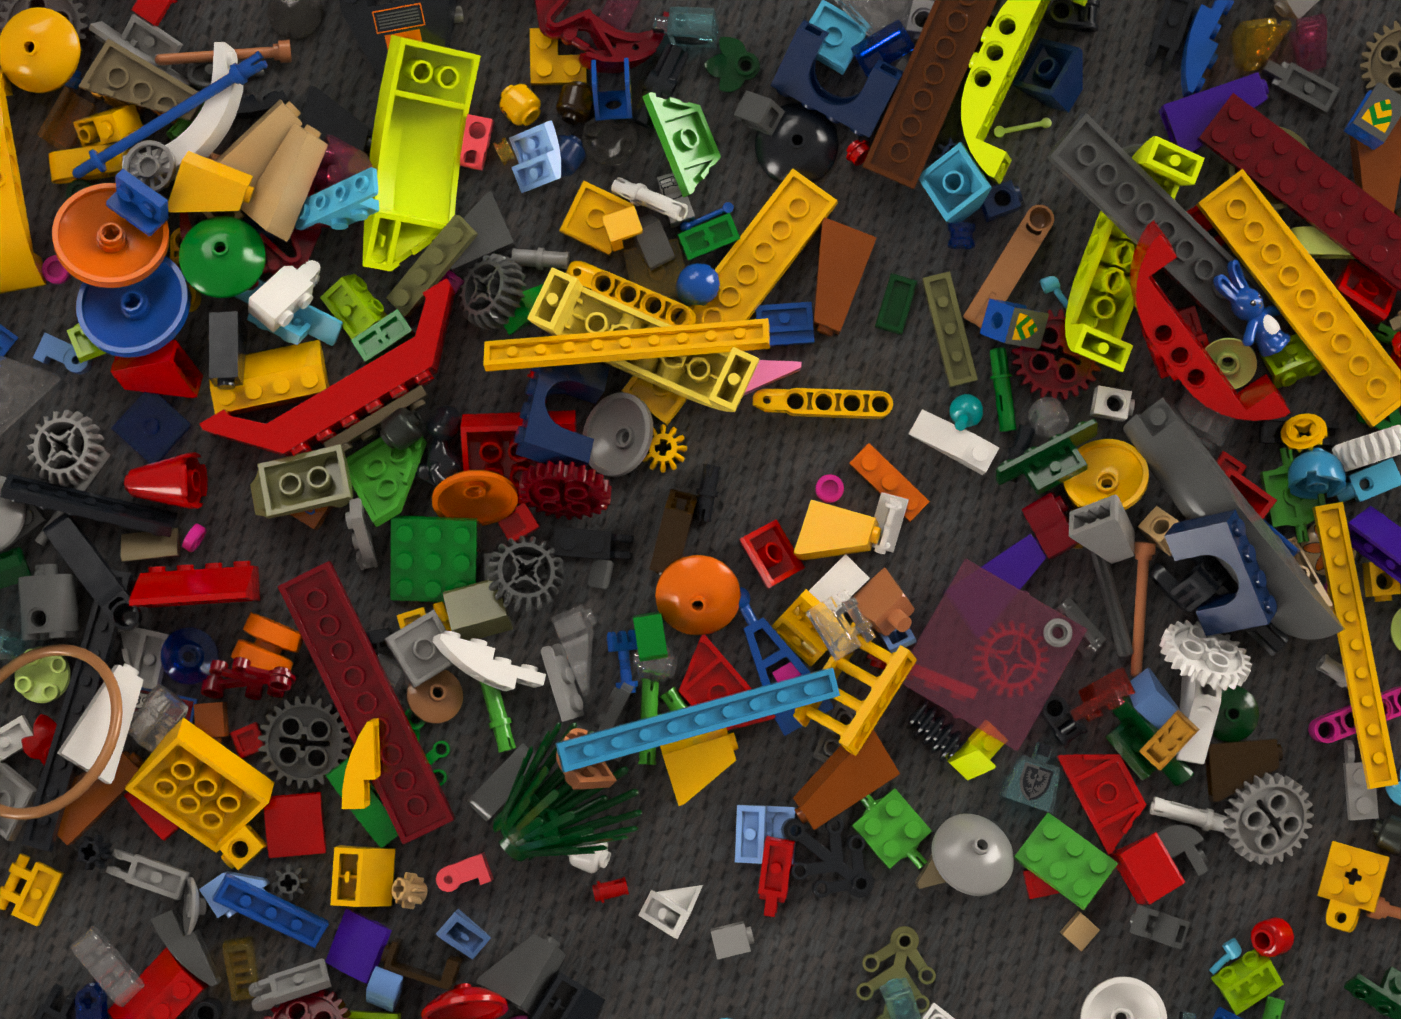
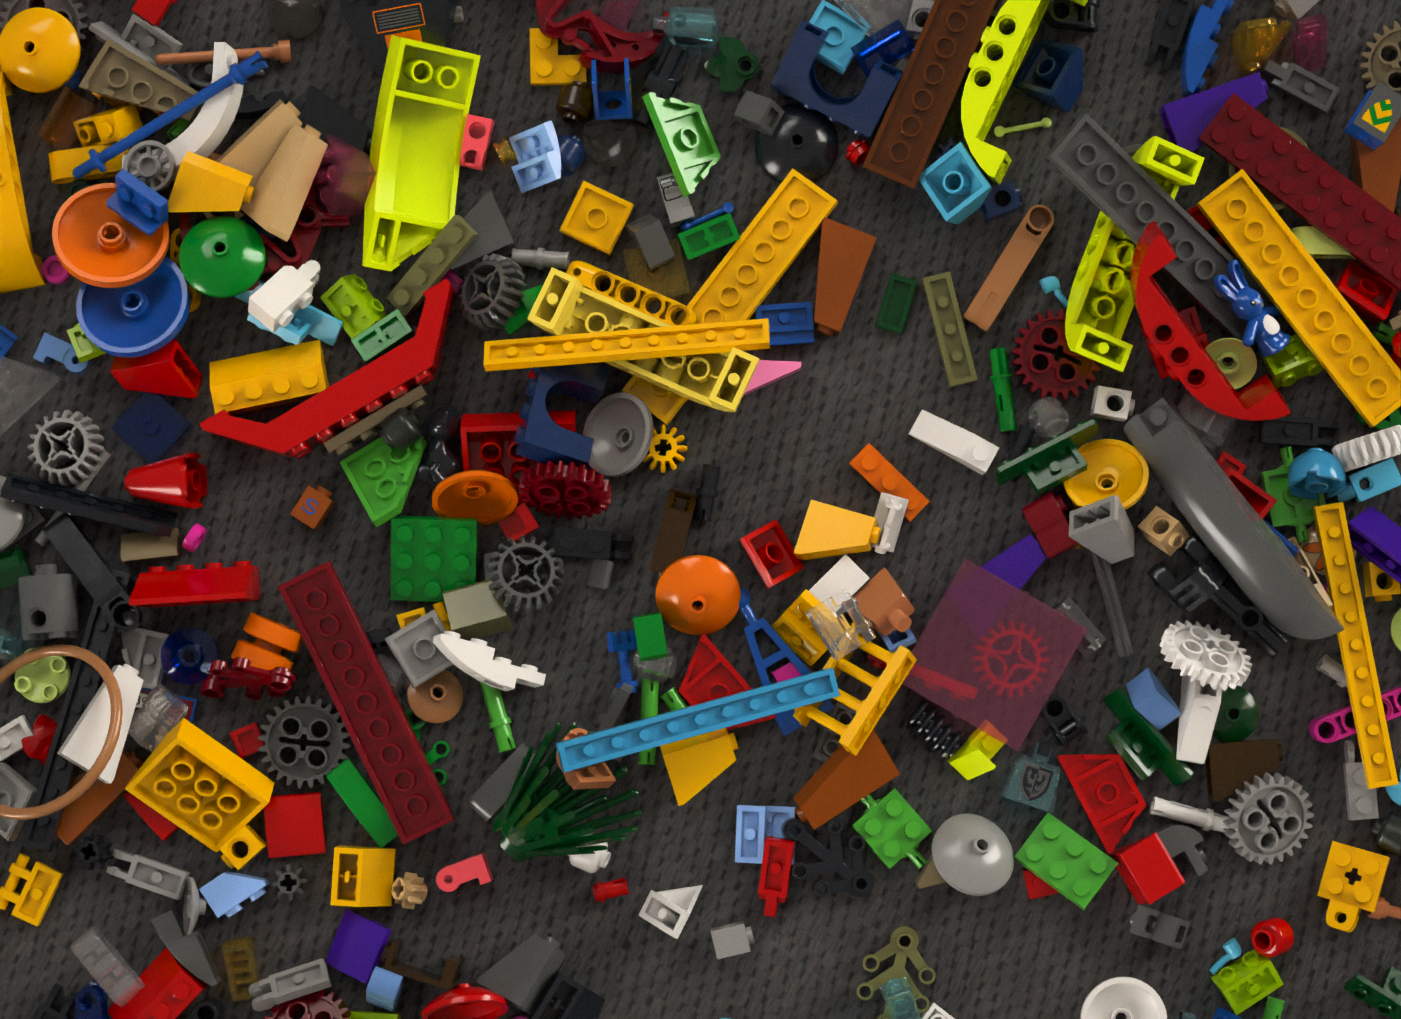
(212, 719): dark orange brick -> none
(227, 349): black slope -> none
(270, 910): blue tile -> none
(302, 483): olive slope -> none
(342, 202): medium azure bracket -> none
(362, 536): light grey hinge -> none
(362, 767): yellow slope -> none
(463, 934): medium blue slope -> none
(520, 104): yellow head -> none
(562, 682): light grey hinge -> none
(577, 639): clear slope -> none
(622, 226): yellow panel -> none
(641, 195): white pin -> none
(697, 284): blue hair -> none
(779, 397): yellow piece -> none
(829, 488): dark pink tile -> none
(961, 235): clear blue wheel -> none
(965, 411): teal piece -> none
(1014, 323): piece -> none
(1066, 632): light grey plate -> none
(1079, 931): tan slope -> none
(1103, 694): clear red bracket -> none
(1143, 553): nougat piece -> none
(1169, 740): pearl gold plate -> none
(1225, 538): dark blue arch -> none
(1304, 423): yellow gear -> none

